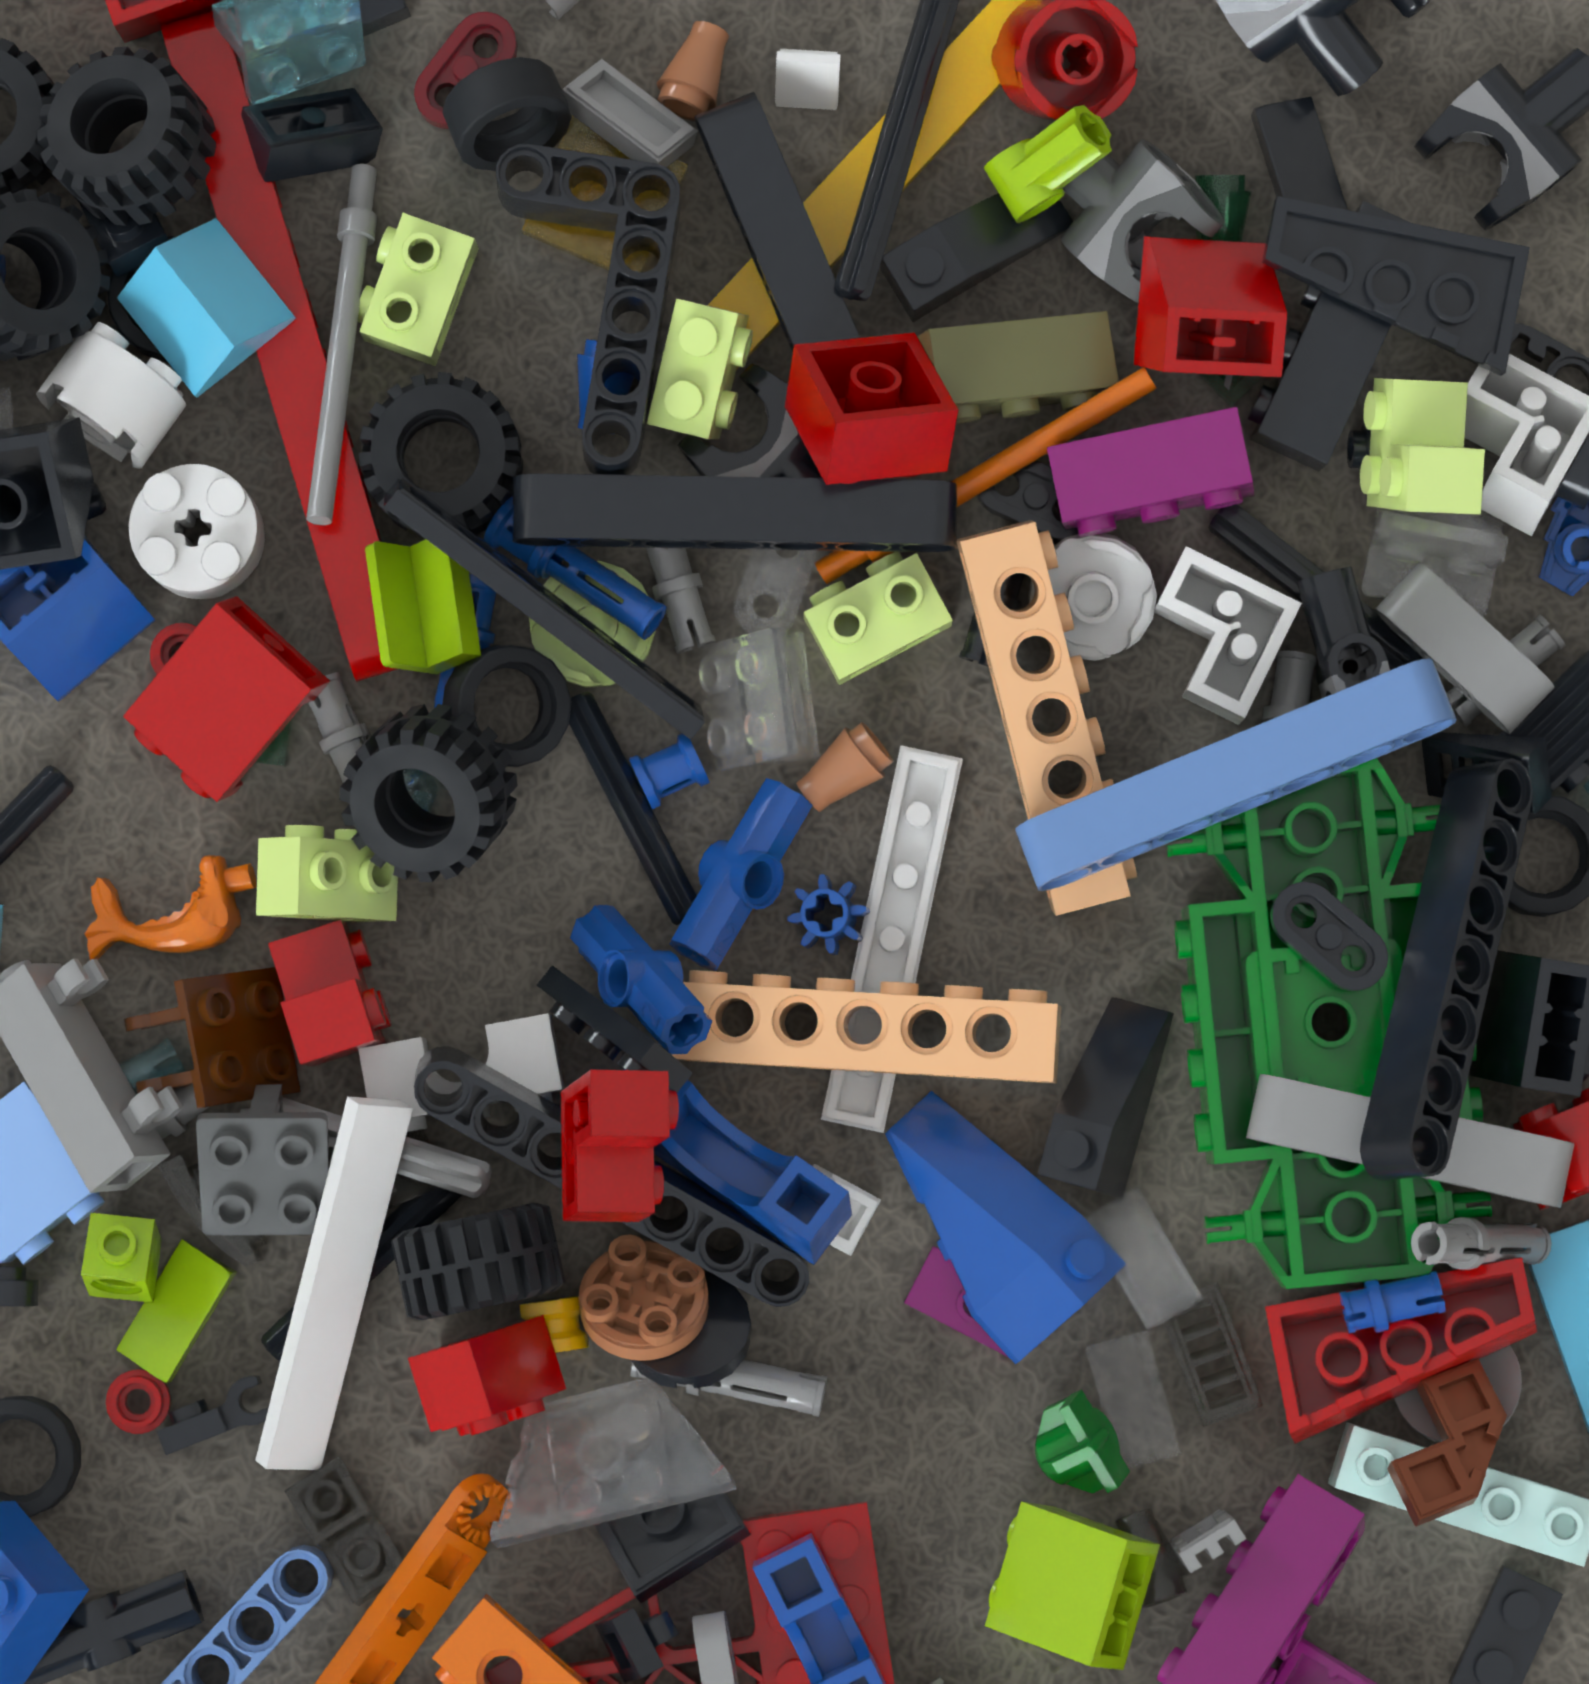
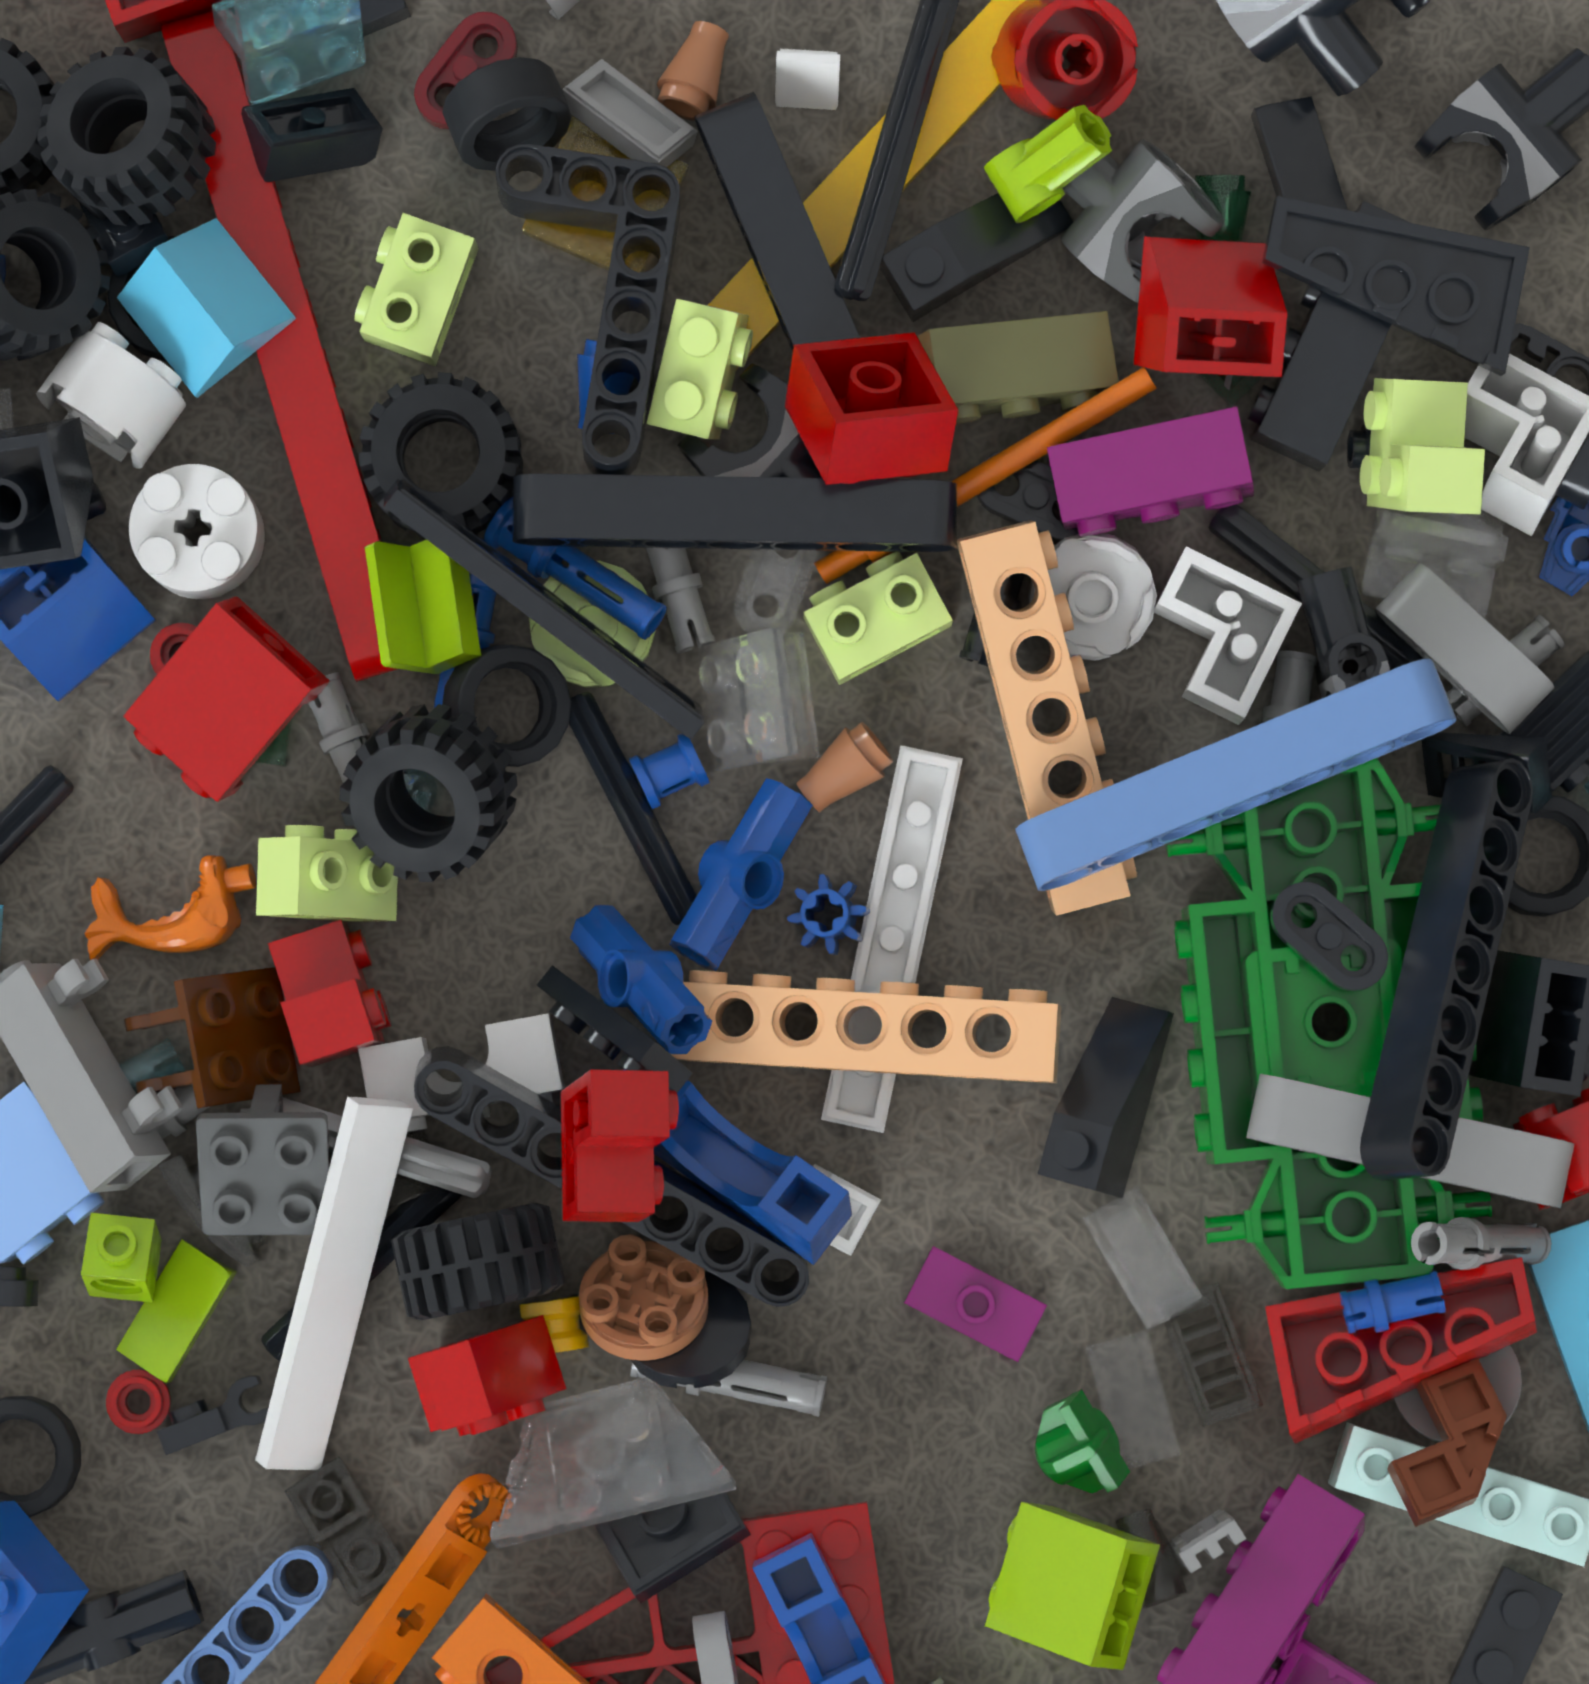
(356, 232): light grey bar -> none
(633, 1641): black tile -> none
(1008, 1235): blue wedge -> none

